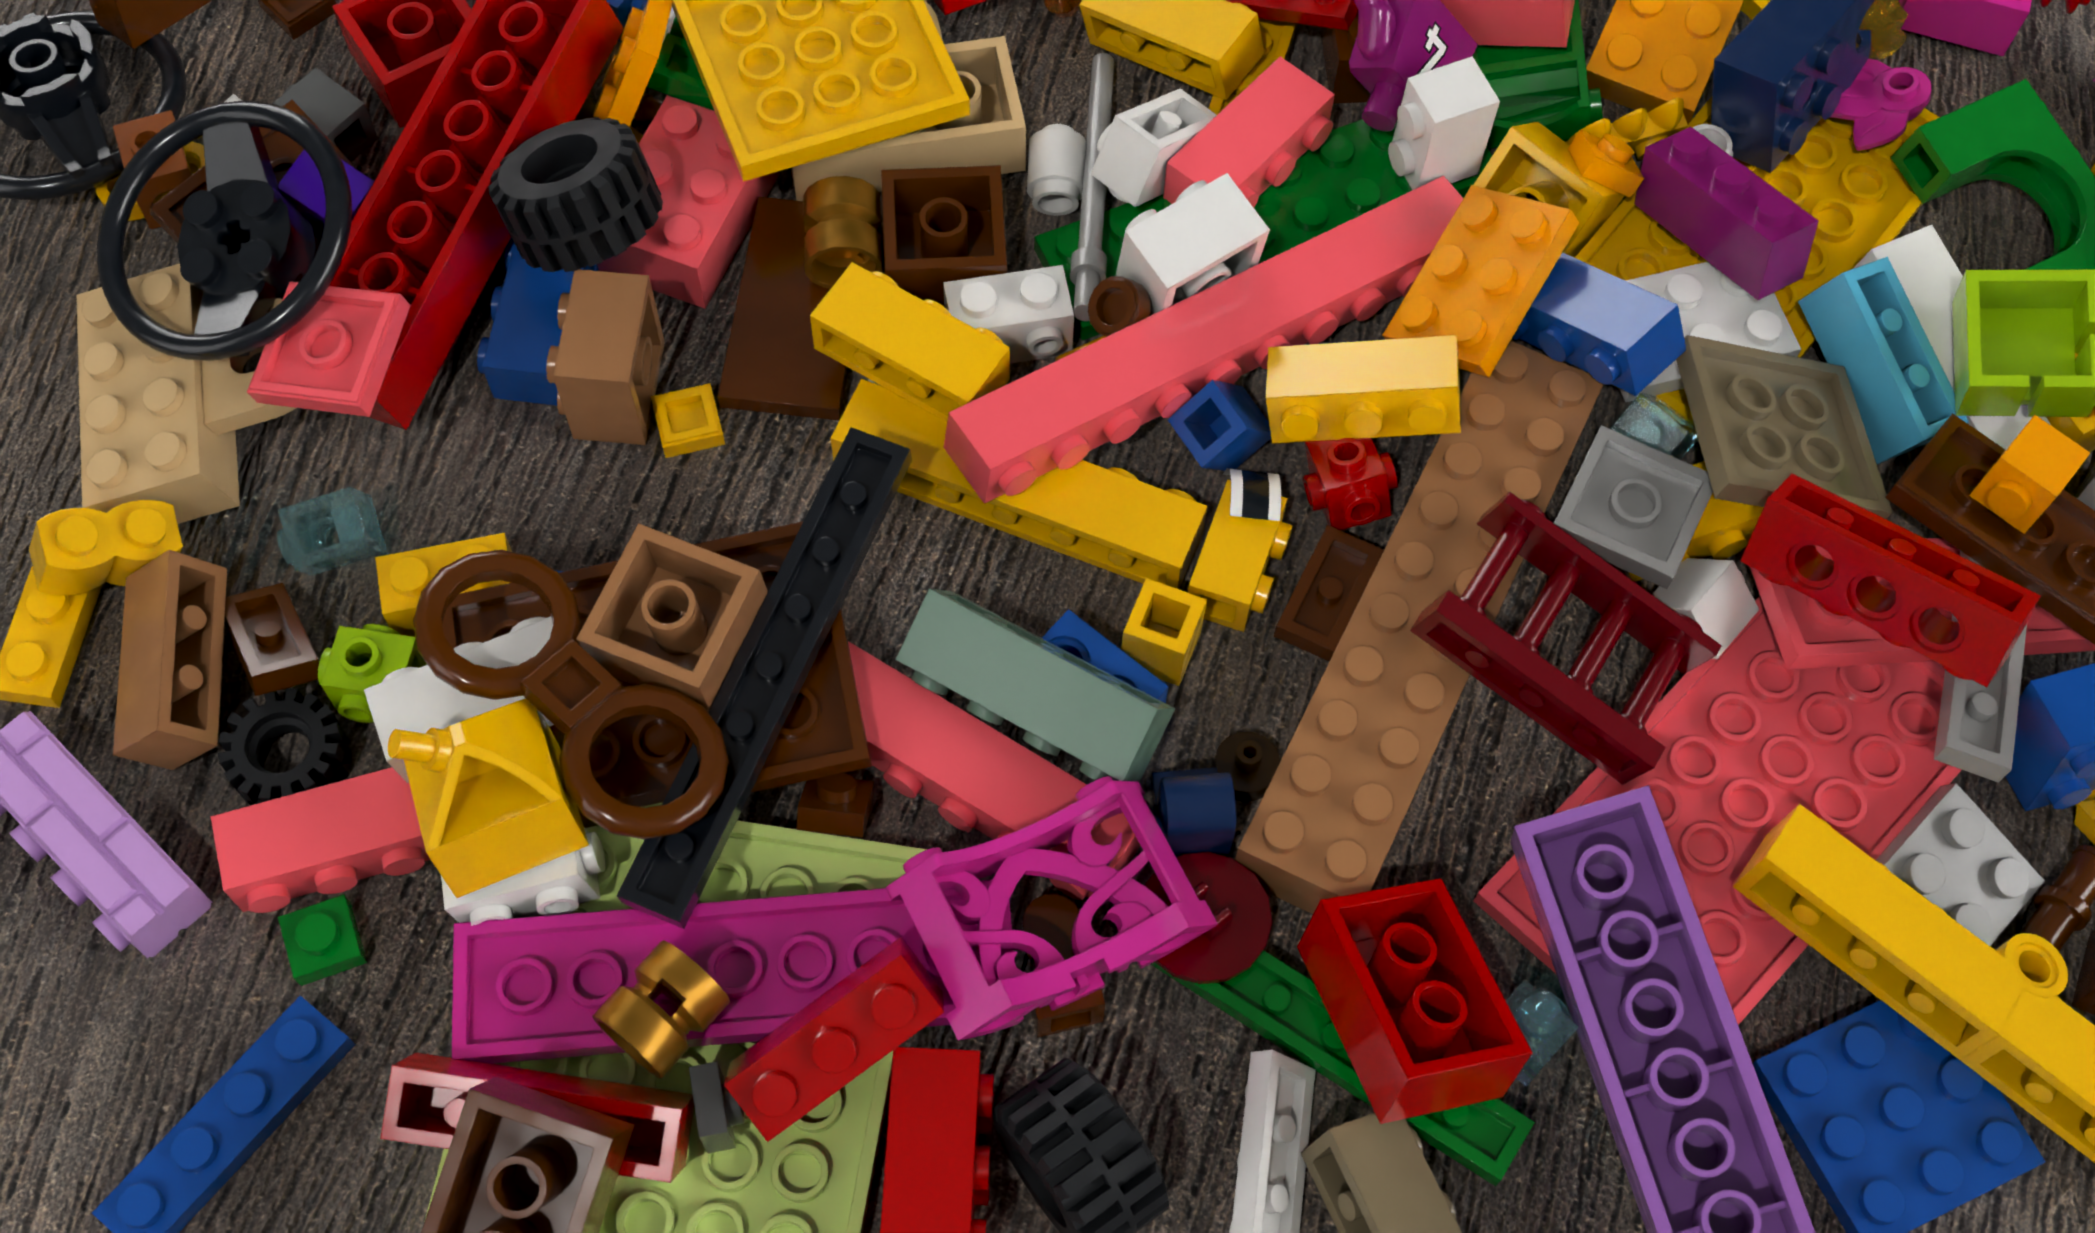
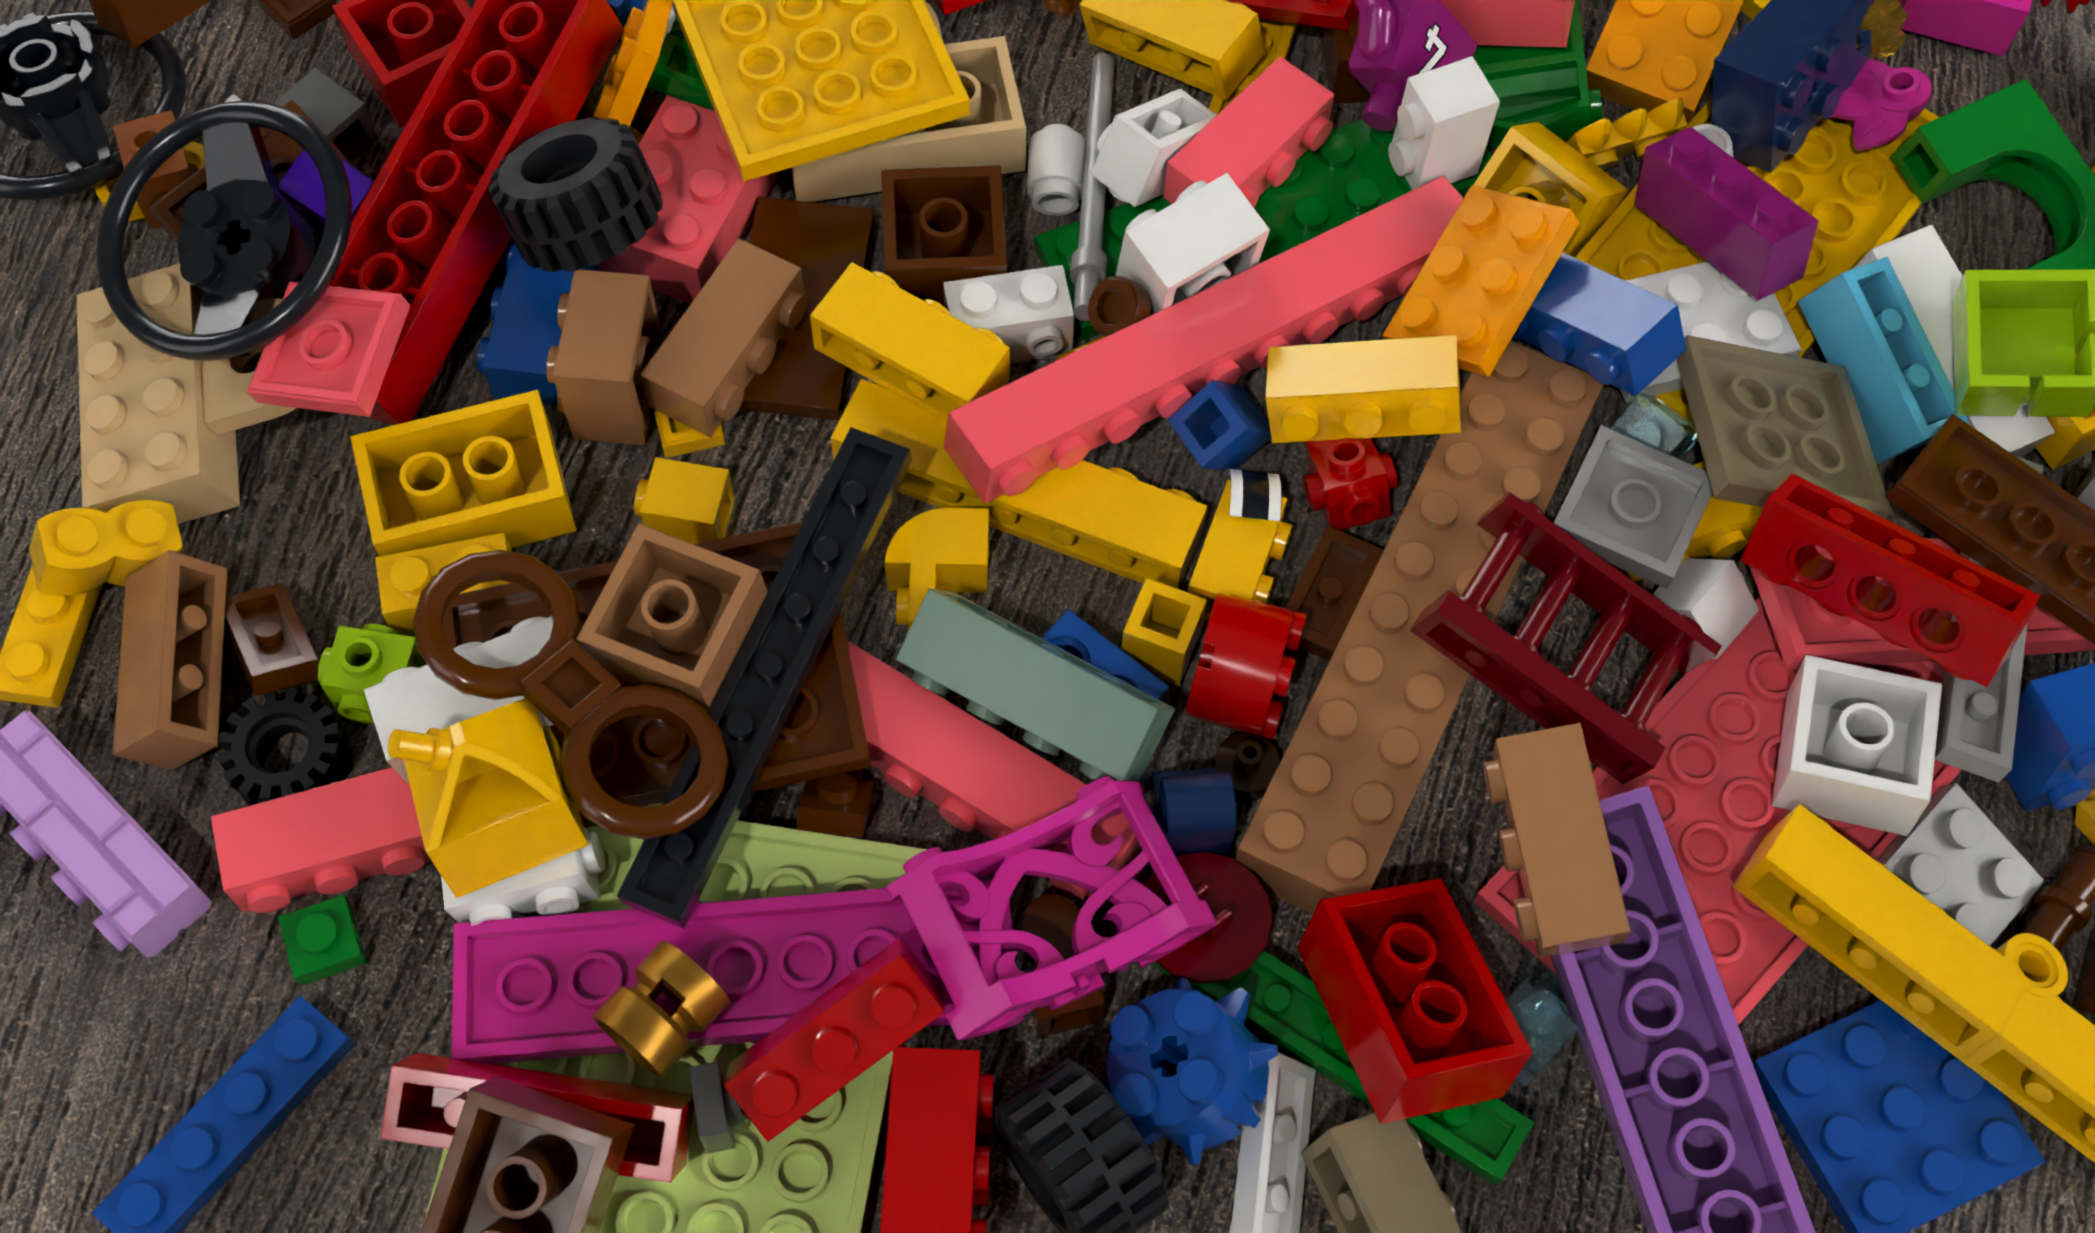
(307, 523): clear light blue brick -> none
(464, 477): none -> yellow brick
(686, 500): none -> yellow brick
(725, 338): none -> medium nougat brick
(840, 228): pearl gold wheel -> none
(939, 552): none -> yellow brick
(1188, 1067): none -> blue brick
(1245, 665): none -> red brick
(1556, 841): none -> medium nougat brick
(1606, 162): light orange plate -> none
(1858, 745): none -> white brick
(2030, 474): light orange brick -> none

